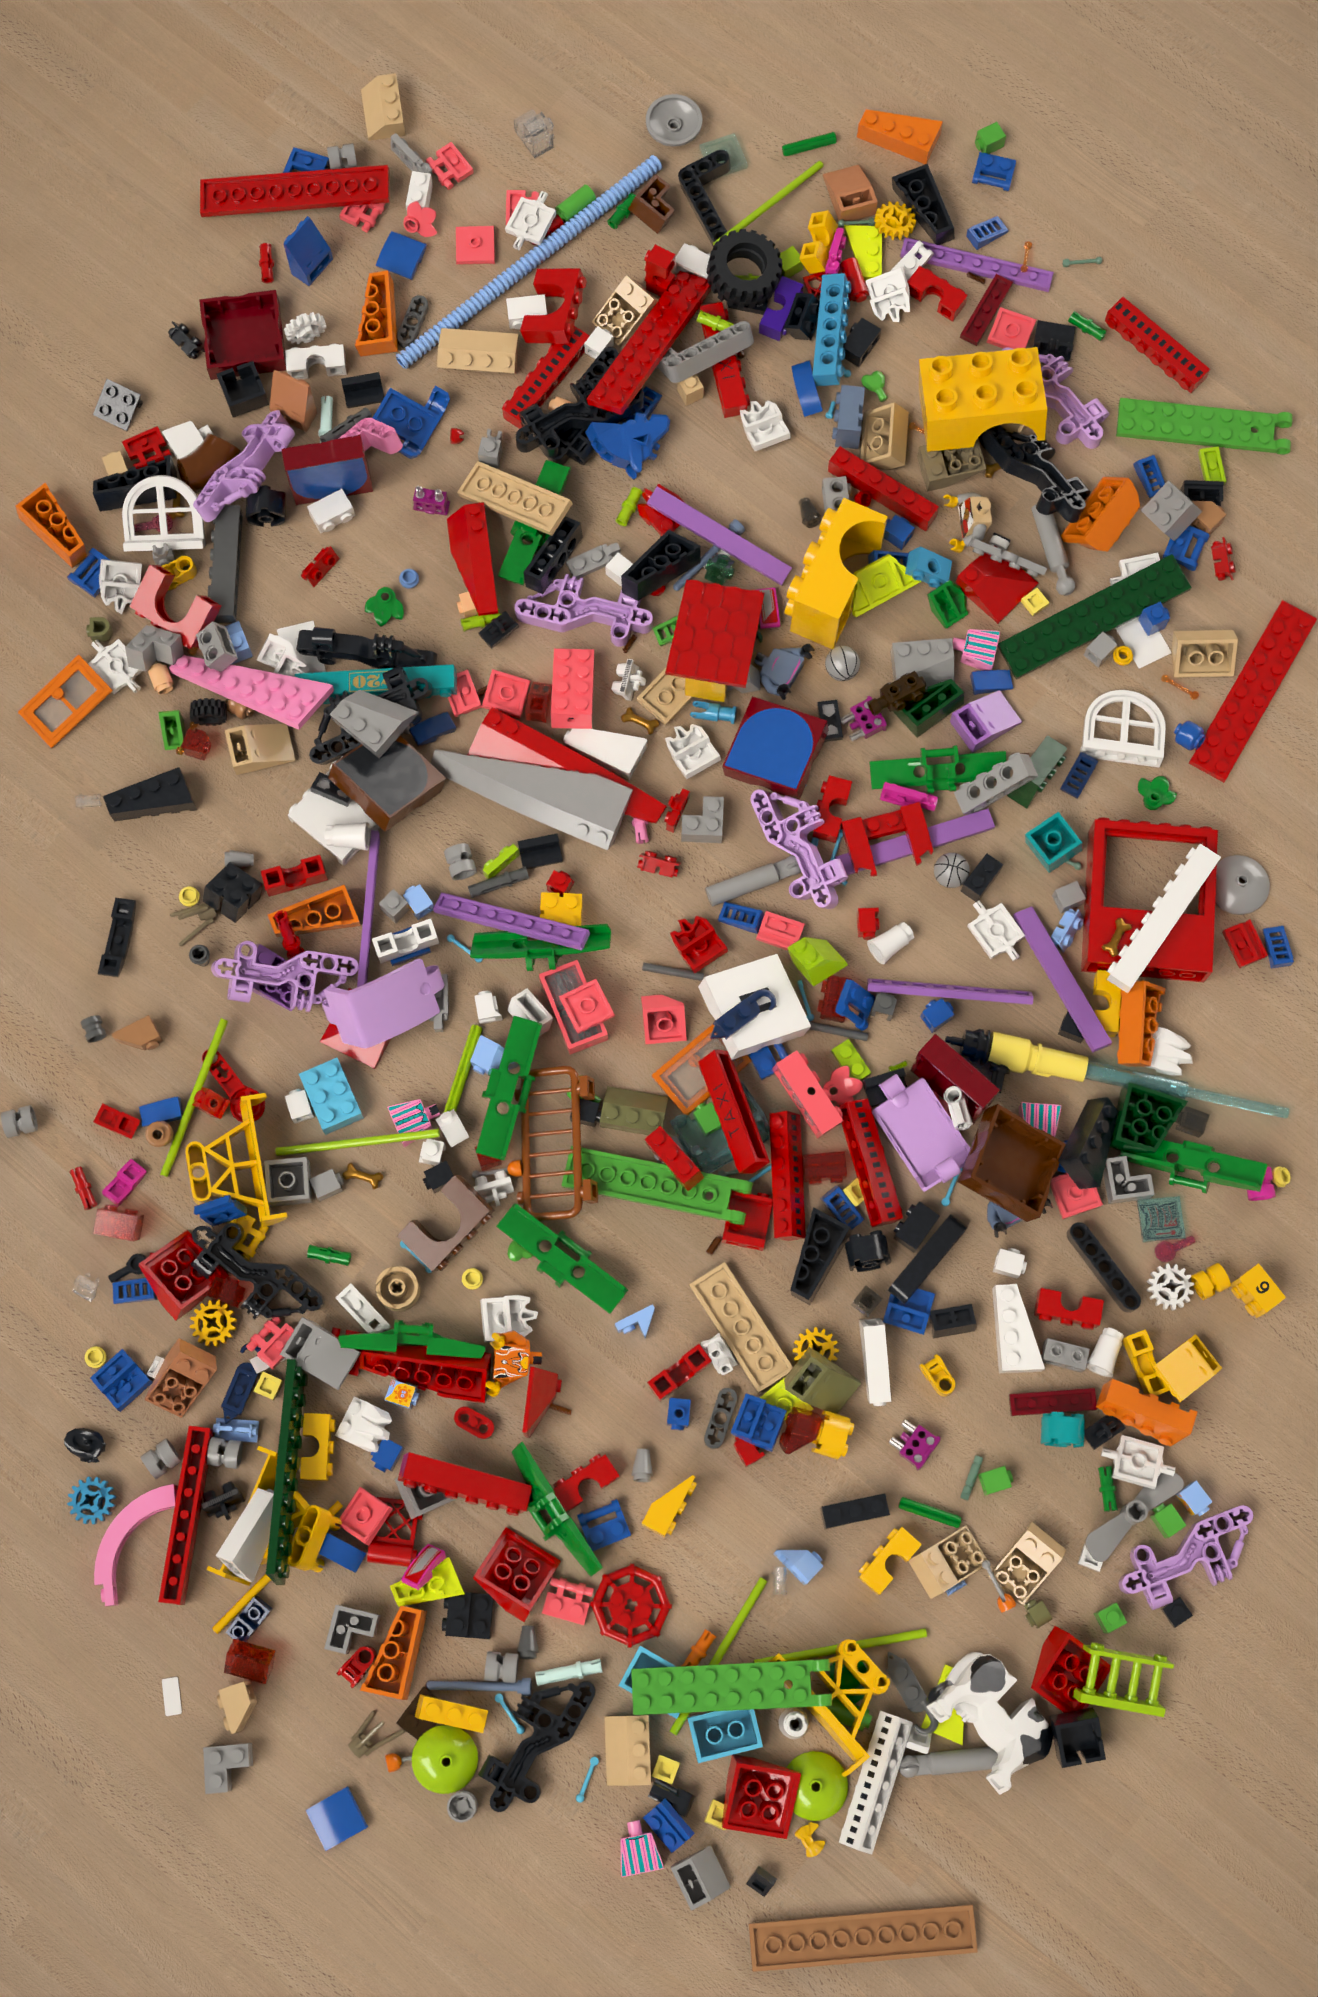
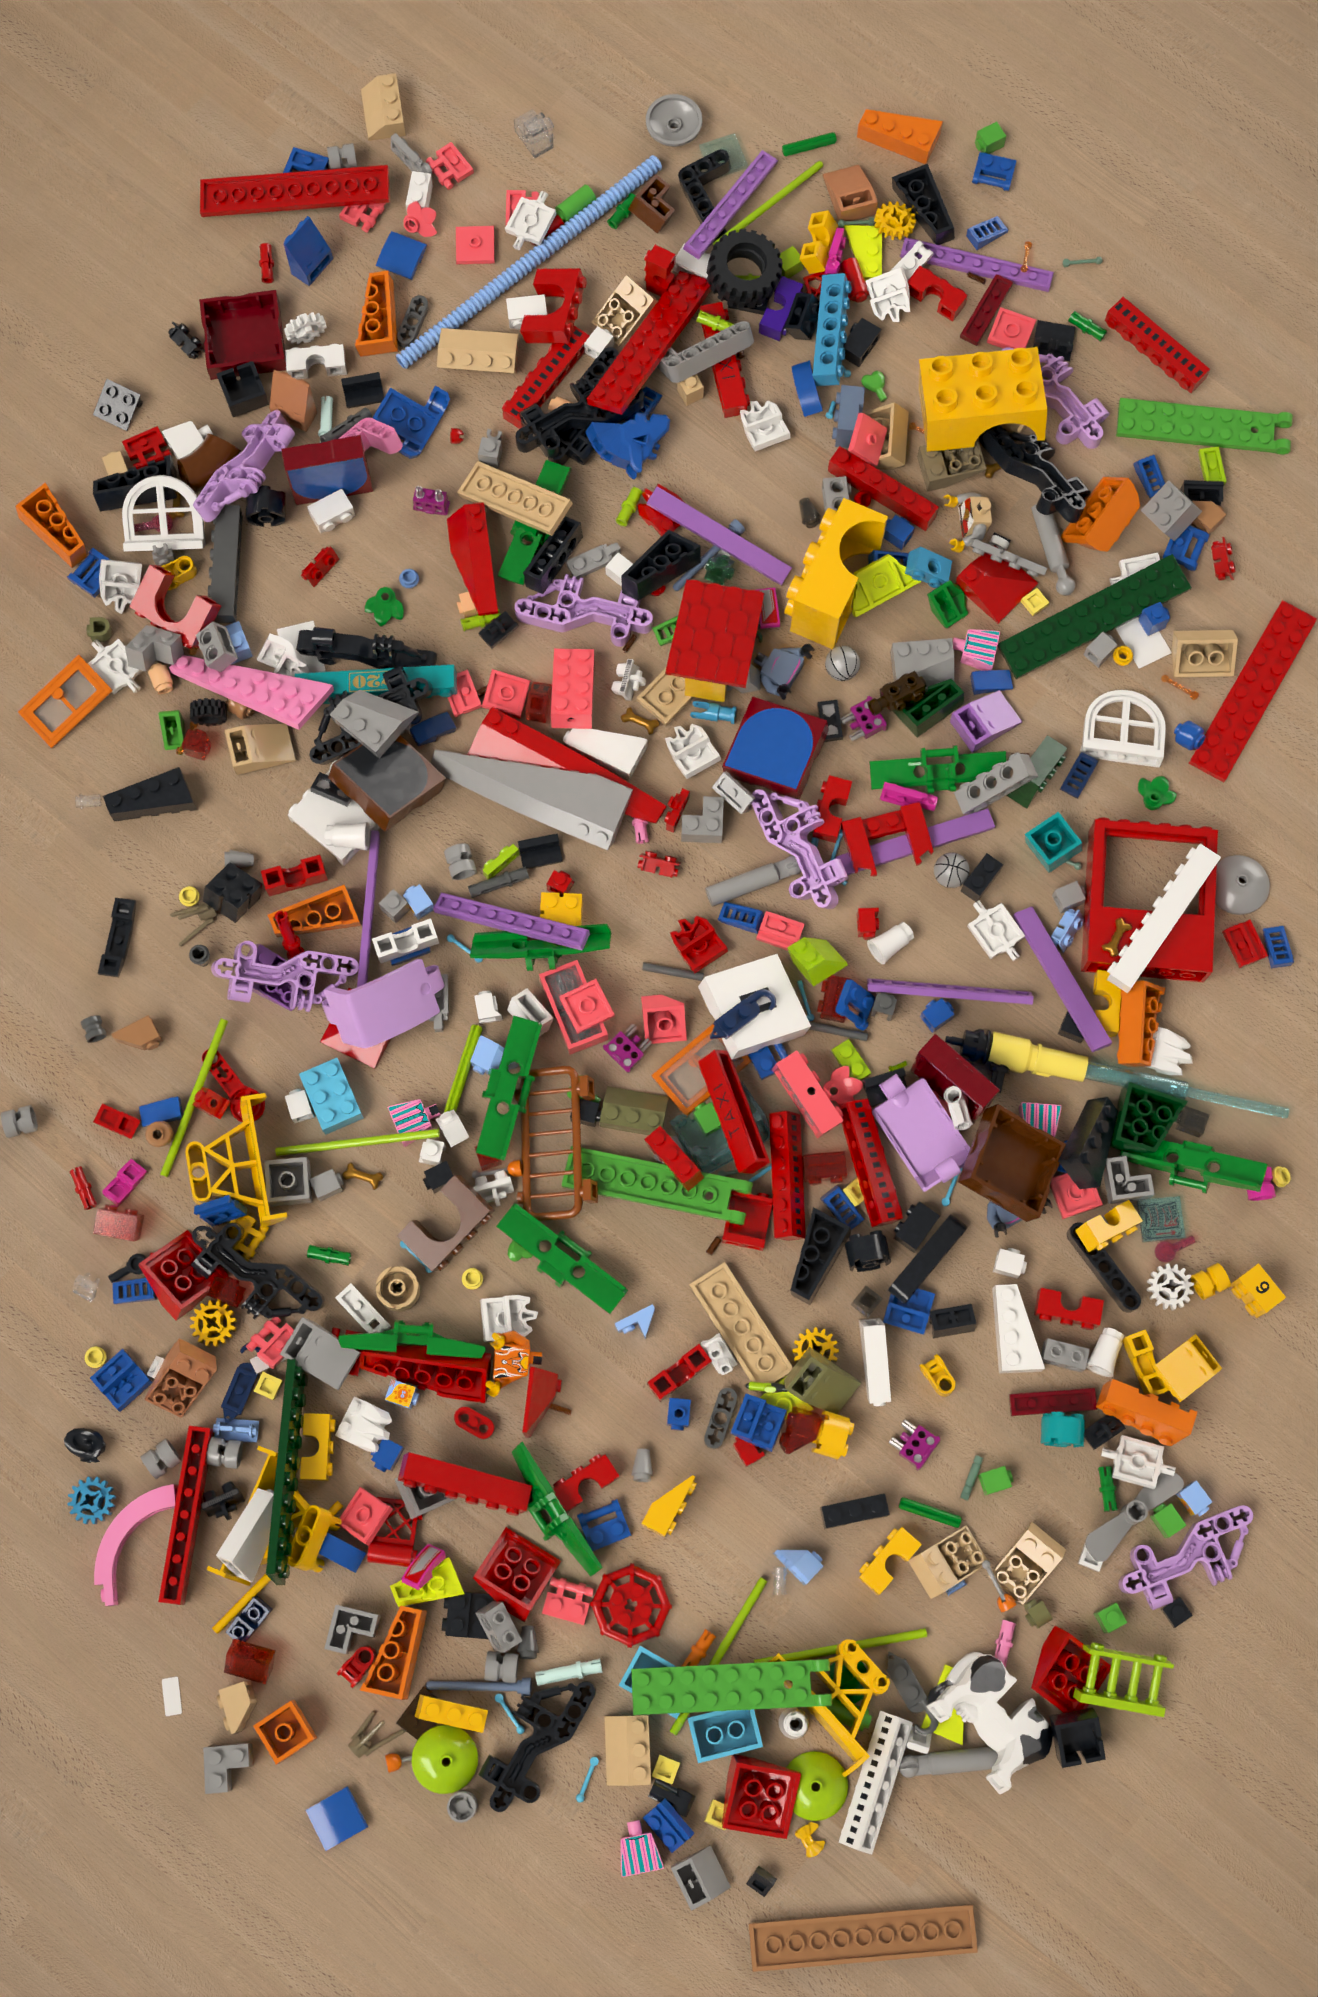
(285, 1732): none -> orange brick
(498, 1626): none -> light grey brick
(624, 1057): none -> magenta piece
(730, 205): none -> medium lavender tile
(734, 793): none -> panel
(767, 1387): none -> lime piece
(867, 439): none -> coral plate
(1004, 1641): none -> bright pink pin
(1098, 1233): none -> yellow arch

